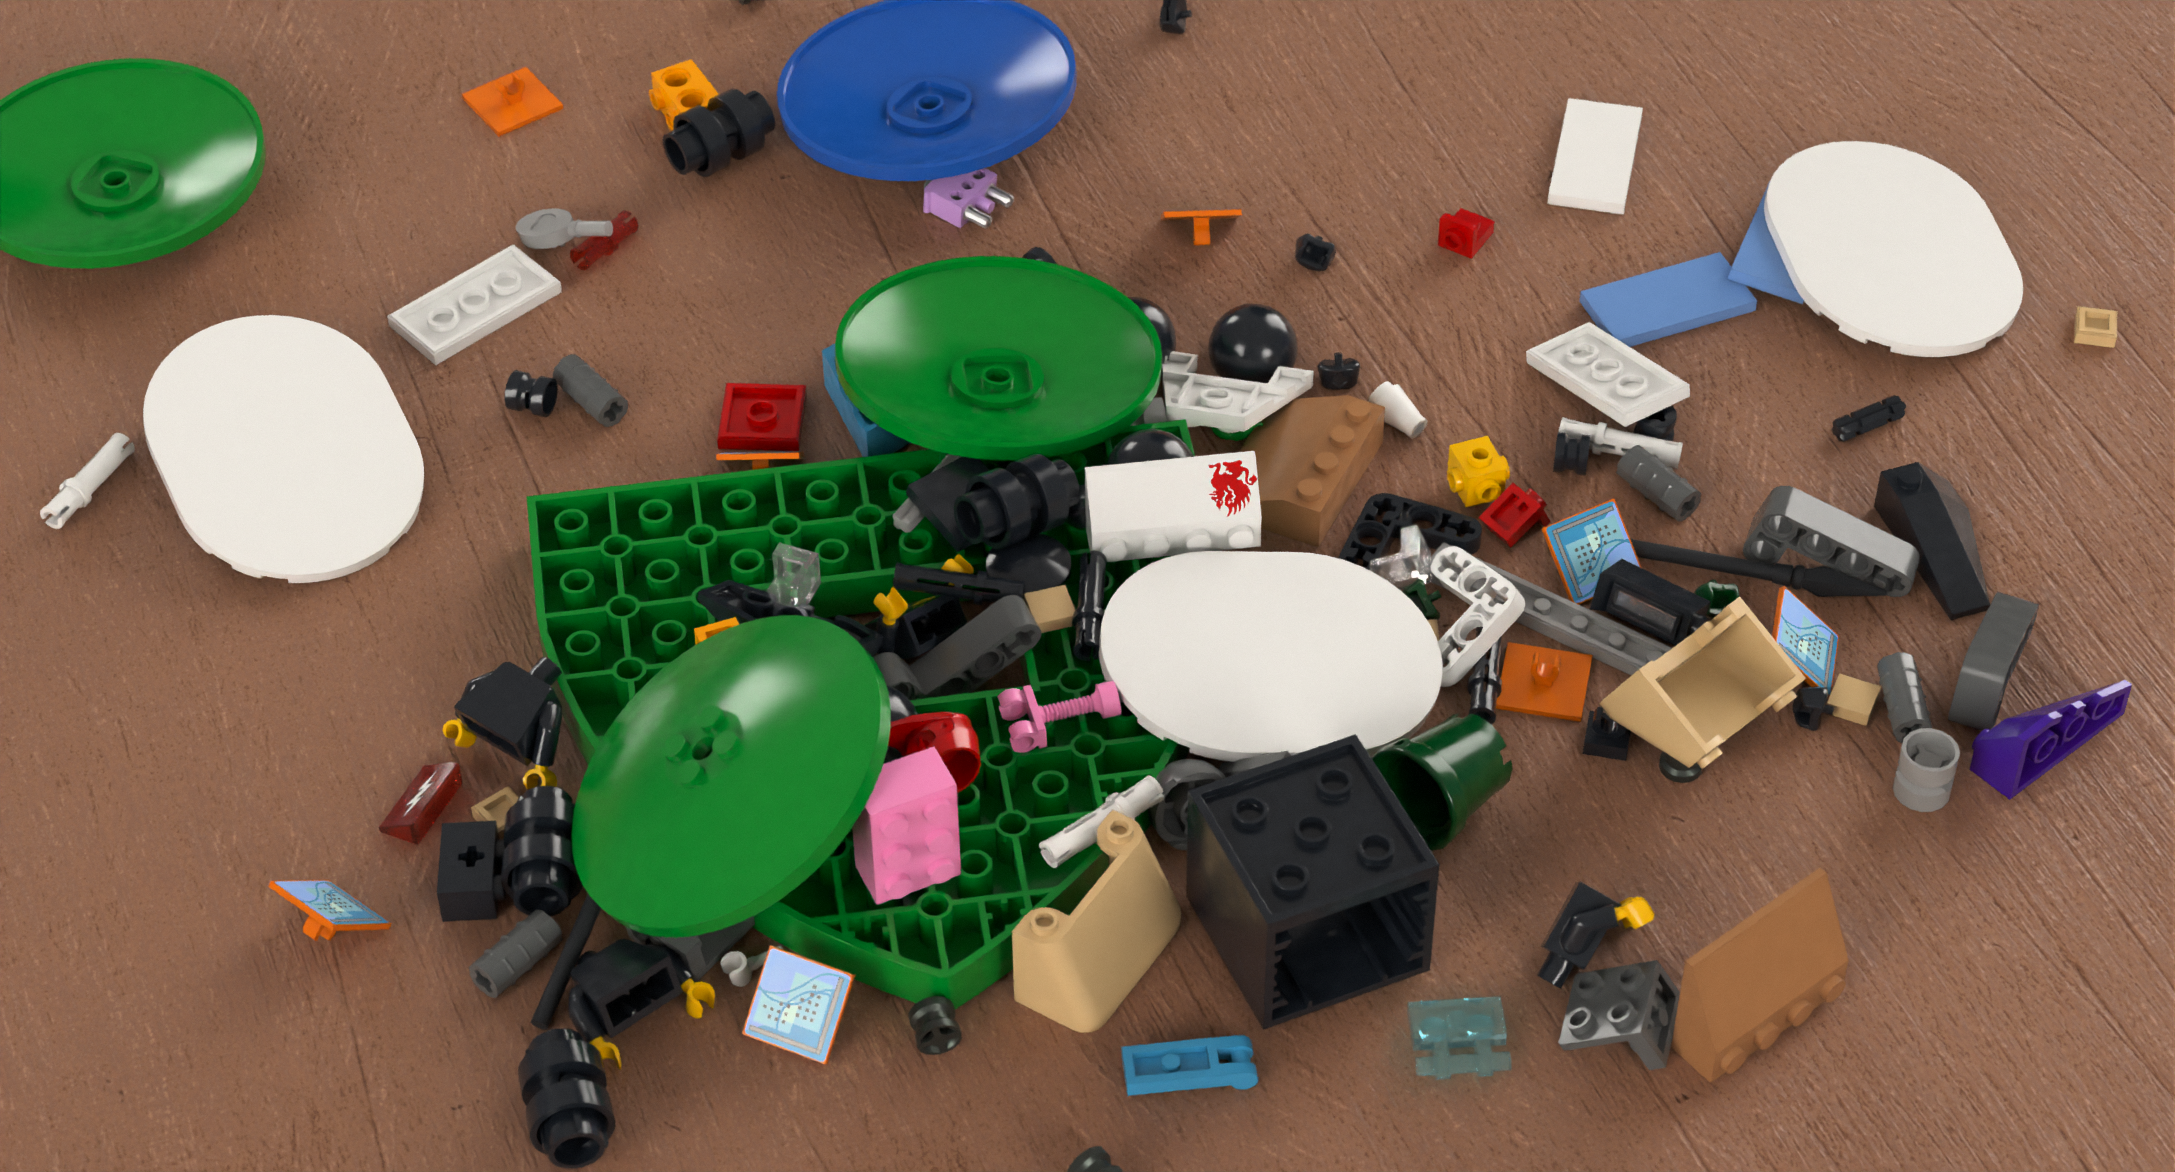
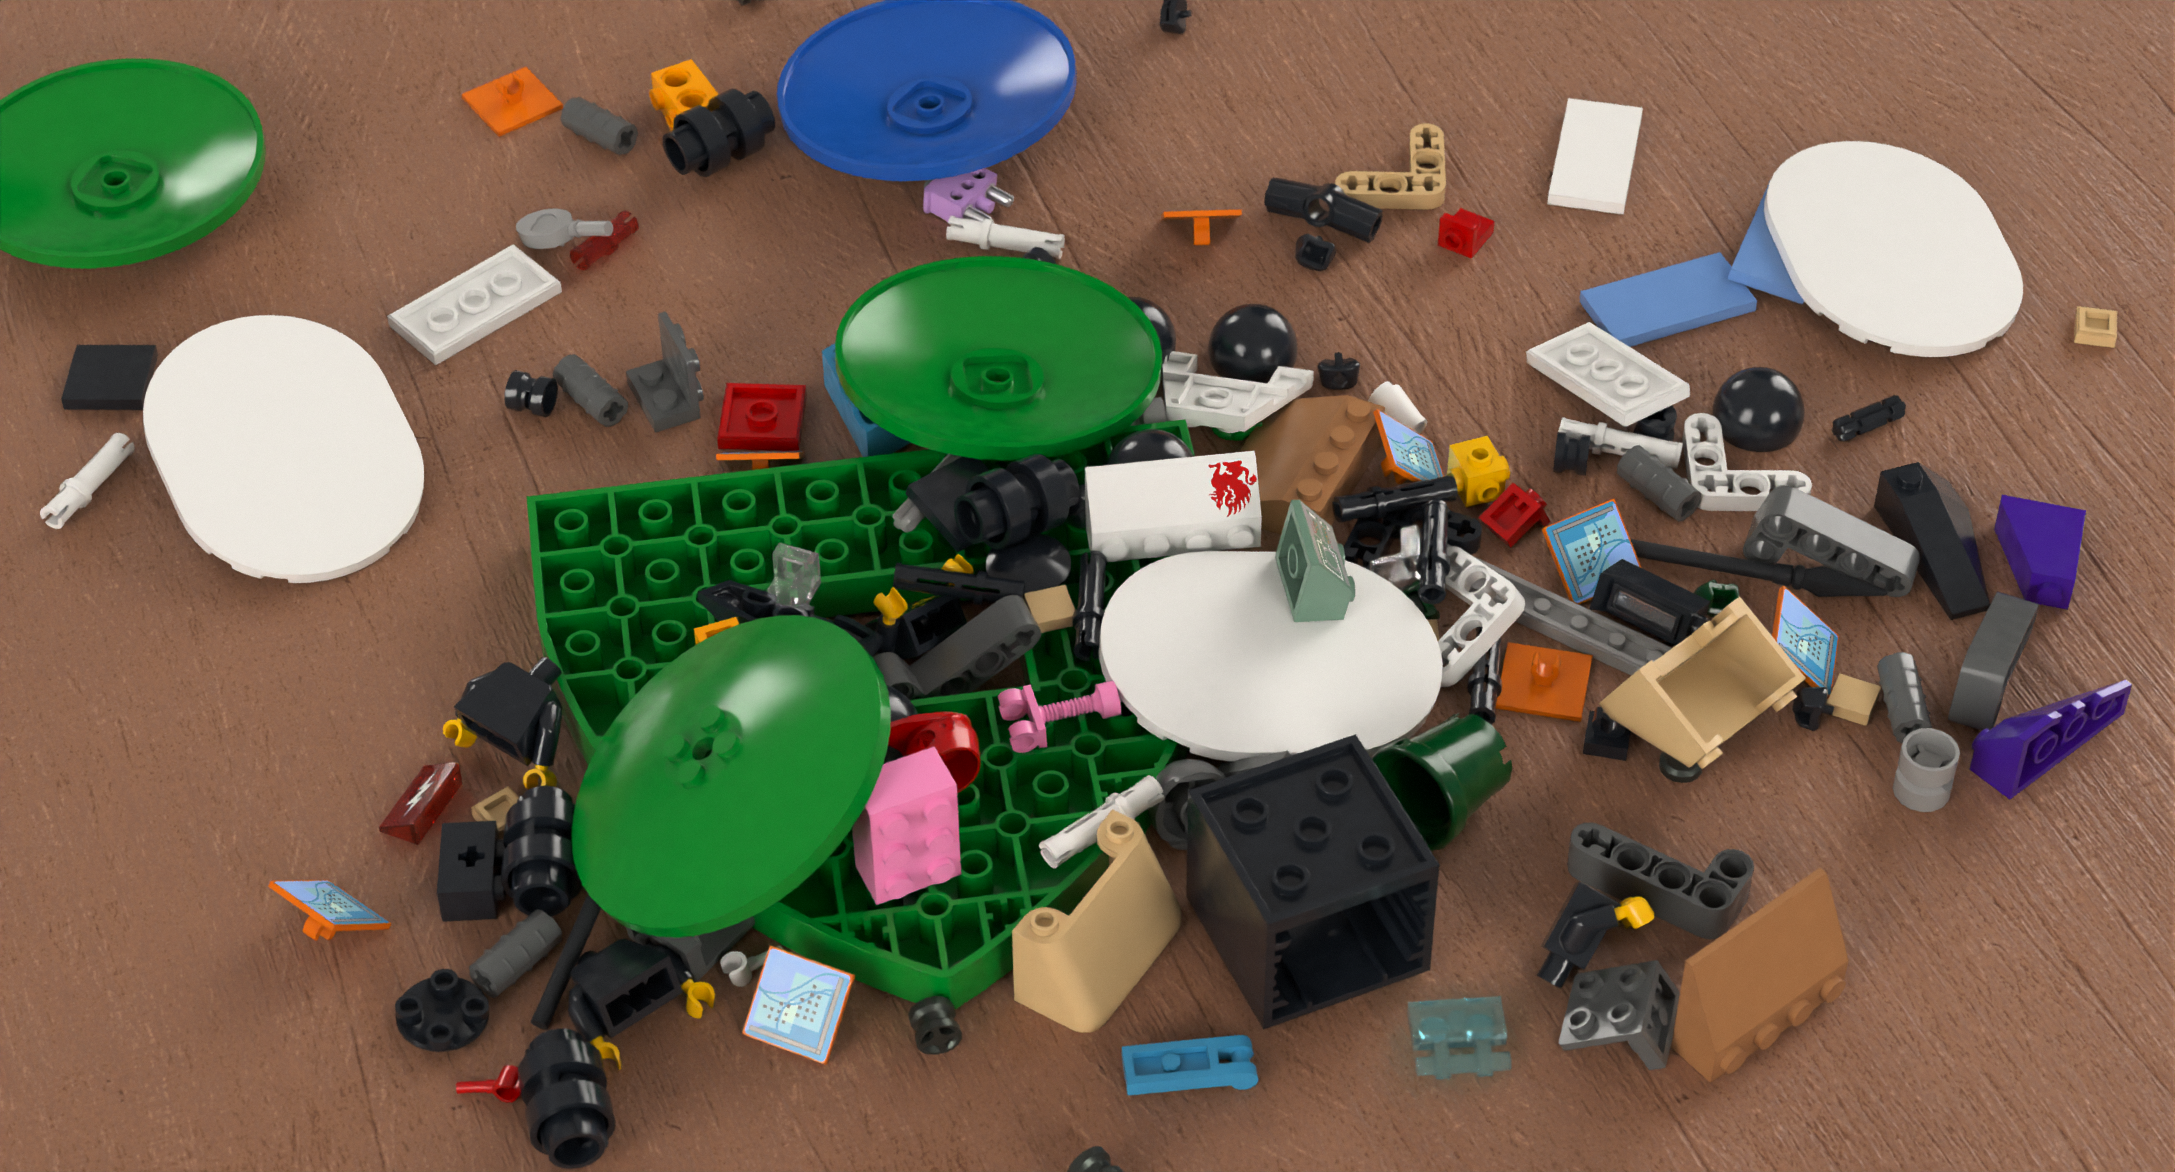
(109, 377): none -> black tile
(442, 1012): none -> black dish
(505, 1087): none -> red hand
(599, 125): none -> dark grey axle
(669, 386): none -> dark grey bracket
(1002, 236): none -> white pin
(1313, 567): none -> sand green slope
(1344, 212): none -> black piece
(1379, 501): none -> black pin
(1407, 451): none -> piece
(1426, 184): none -> tan beam
(1433, 562): none -> black pin
(1675, 891): none -> dark grey beam
(1720, 479): none -> white beam
(1759, 410): none -> black piece
(2041, 547): none -> dark purple slope

